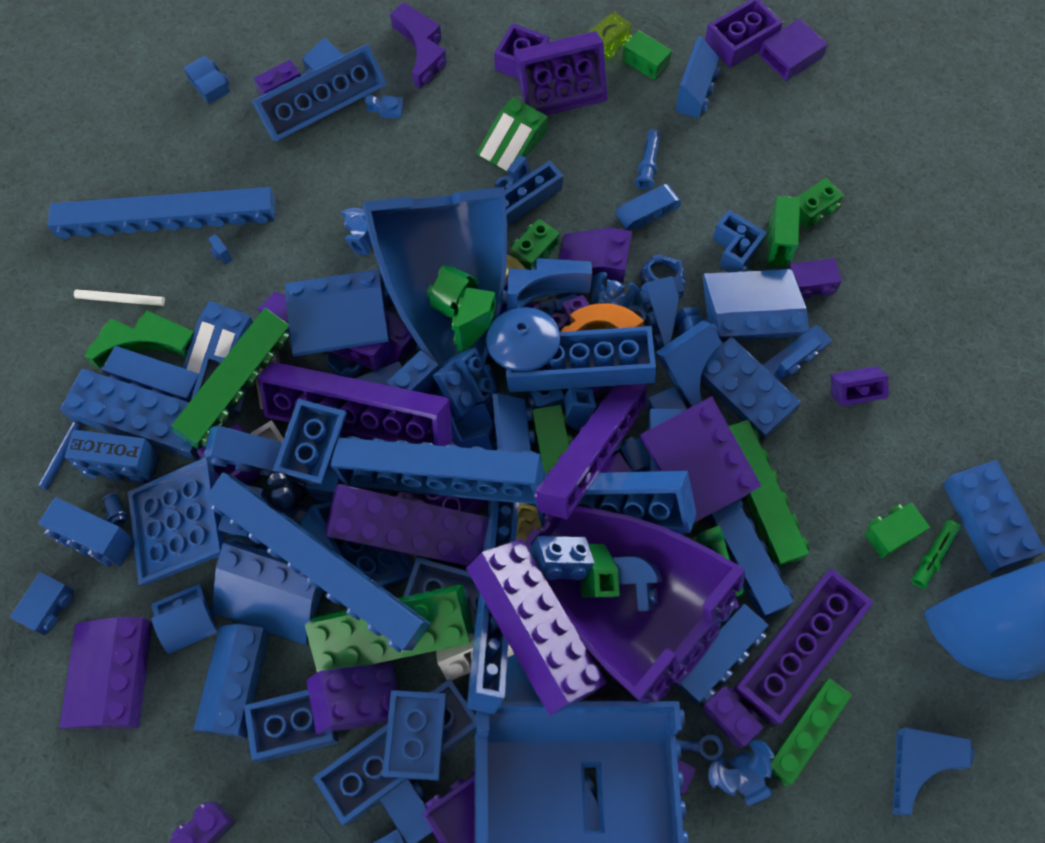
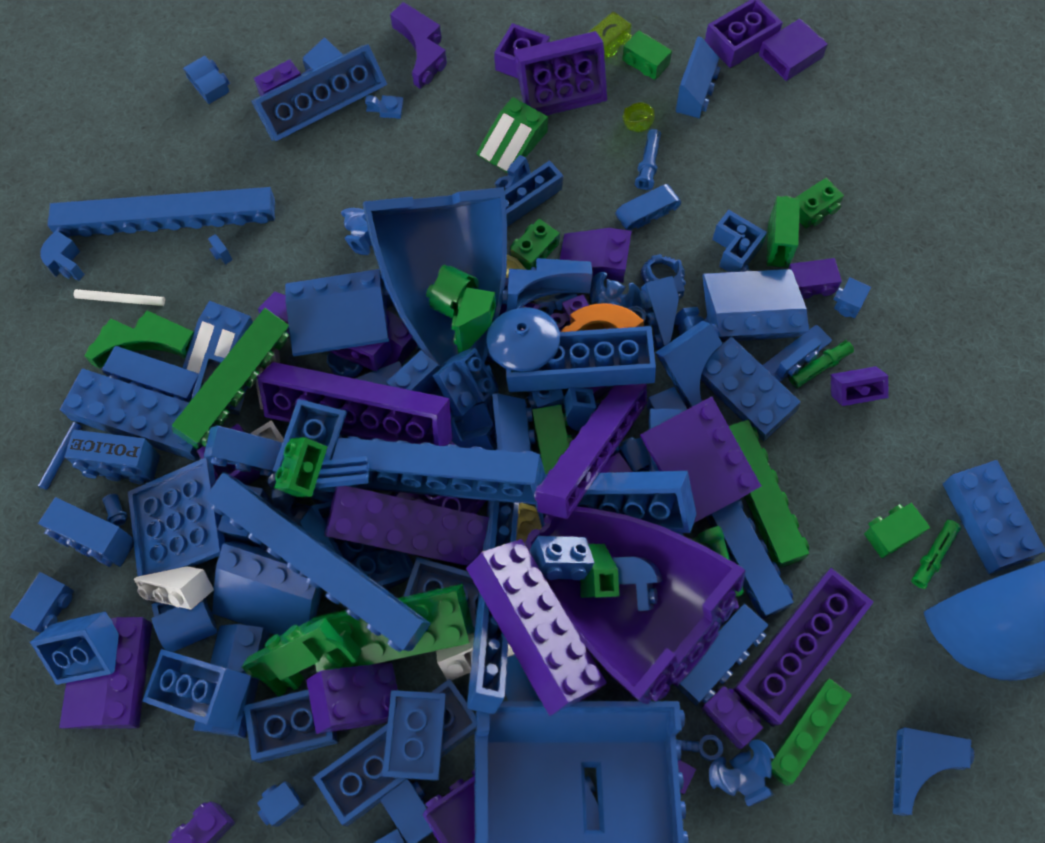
(58, 255): none -> blue brick
(78, 648): none -> blue slope
(176, 587): none -> white slope
(196, 689): none -> blue brick
(279, 804): none -> blue brick
(297, 649): none -> green bracket
(300, 467): none -> green brick
(343, 468): none -> blue tile
(638, 117): none -> clear neon green hair
(829, 359): none -> green pin
(851, 298): none -> blue brick

